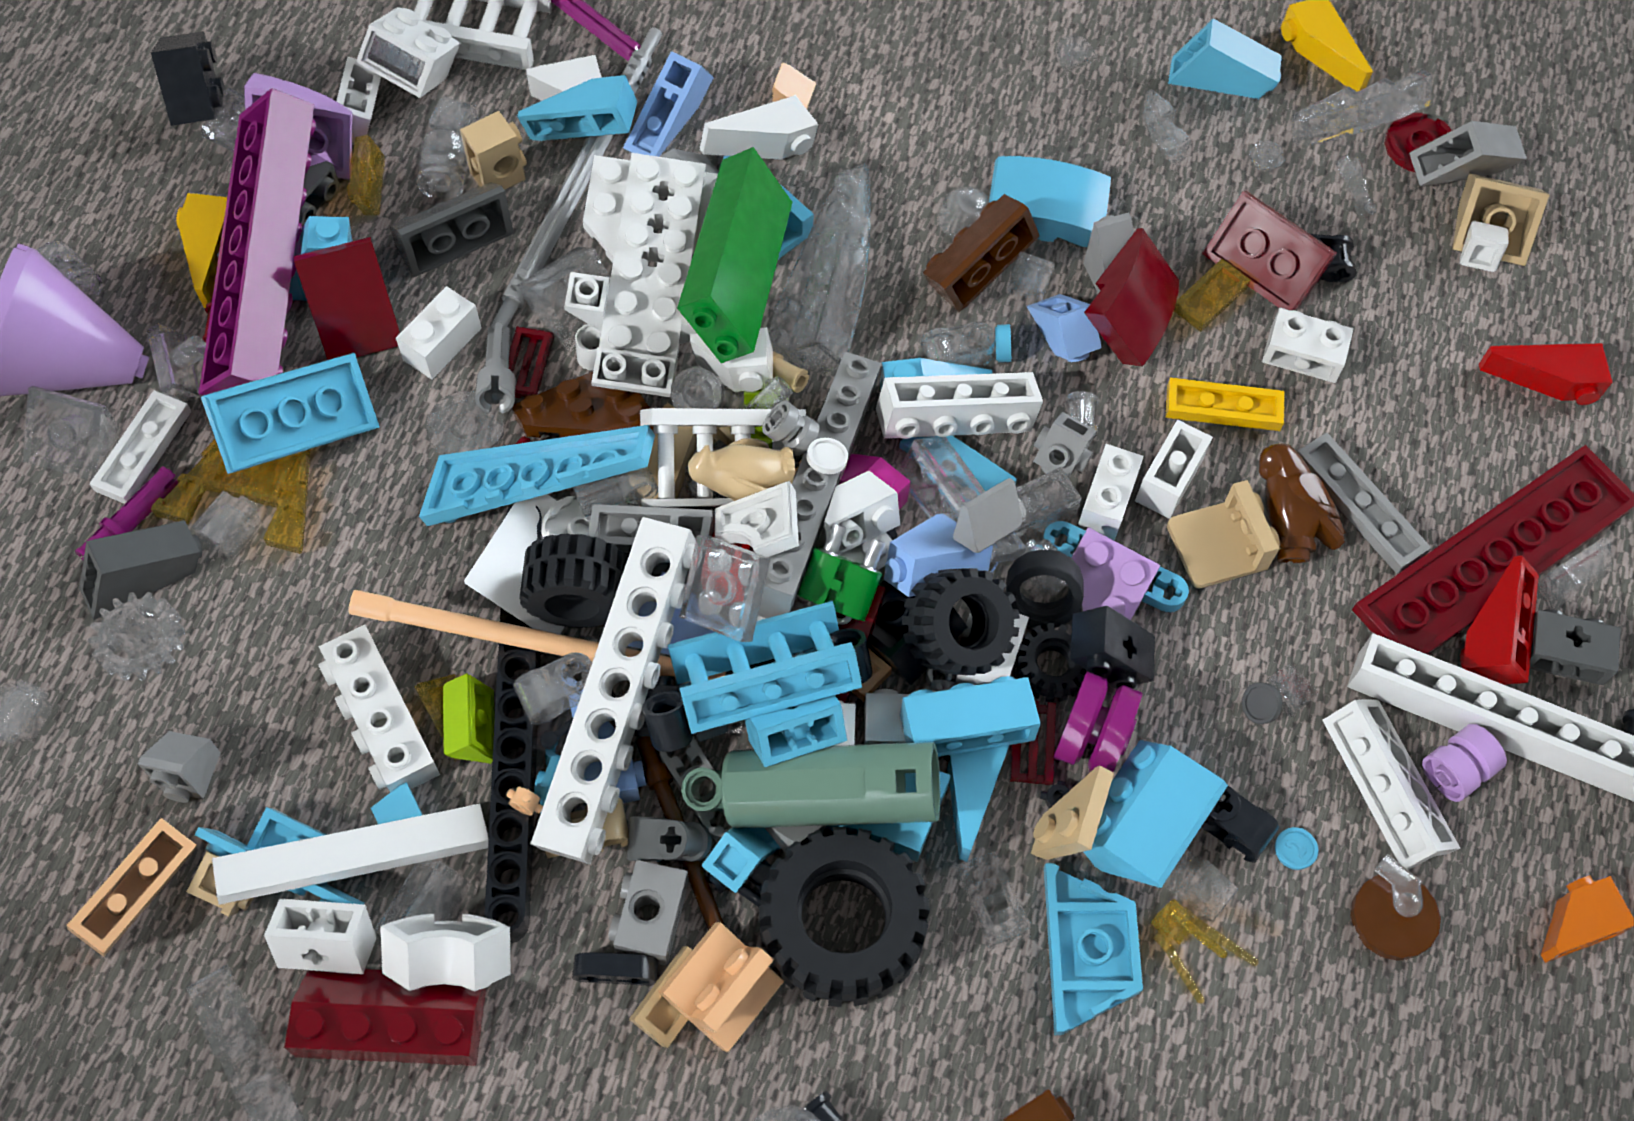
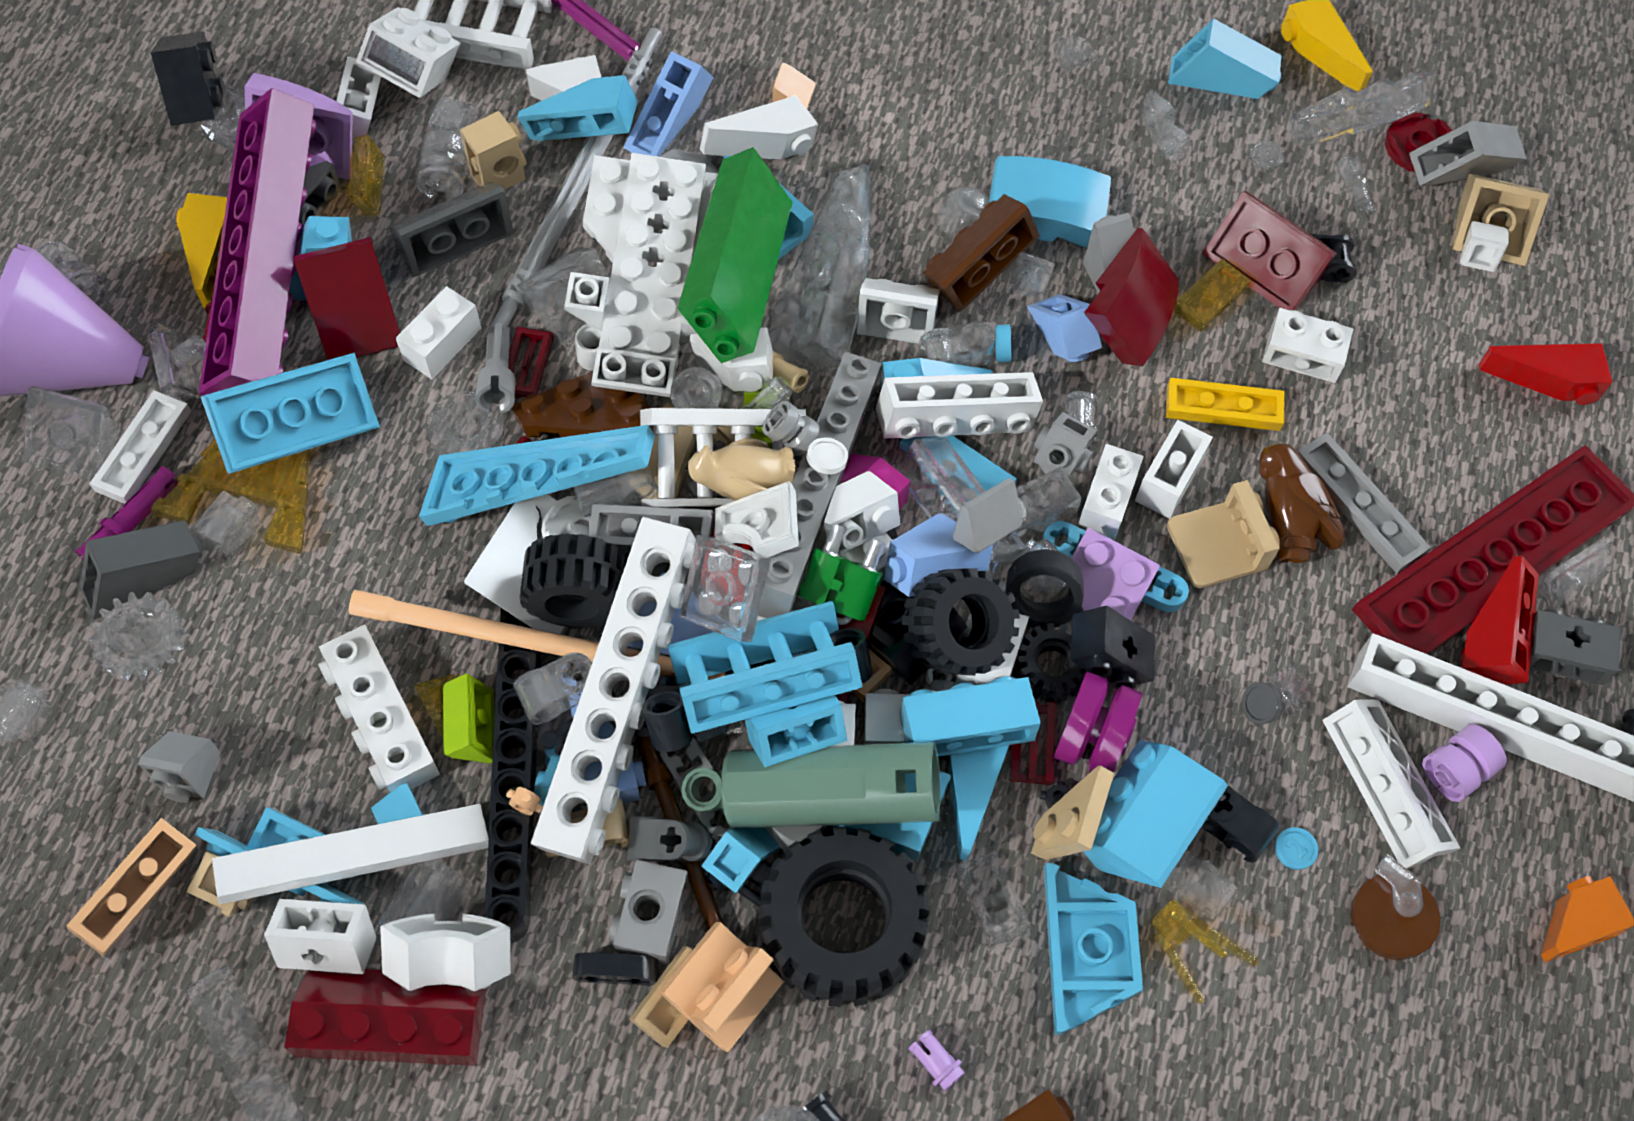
(896, 310): none -> white slope
(938, 1061): none -> lavender pin

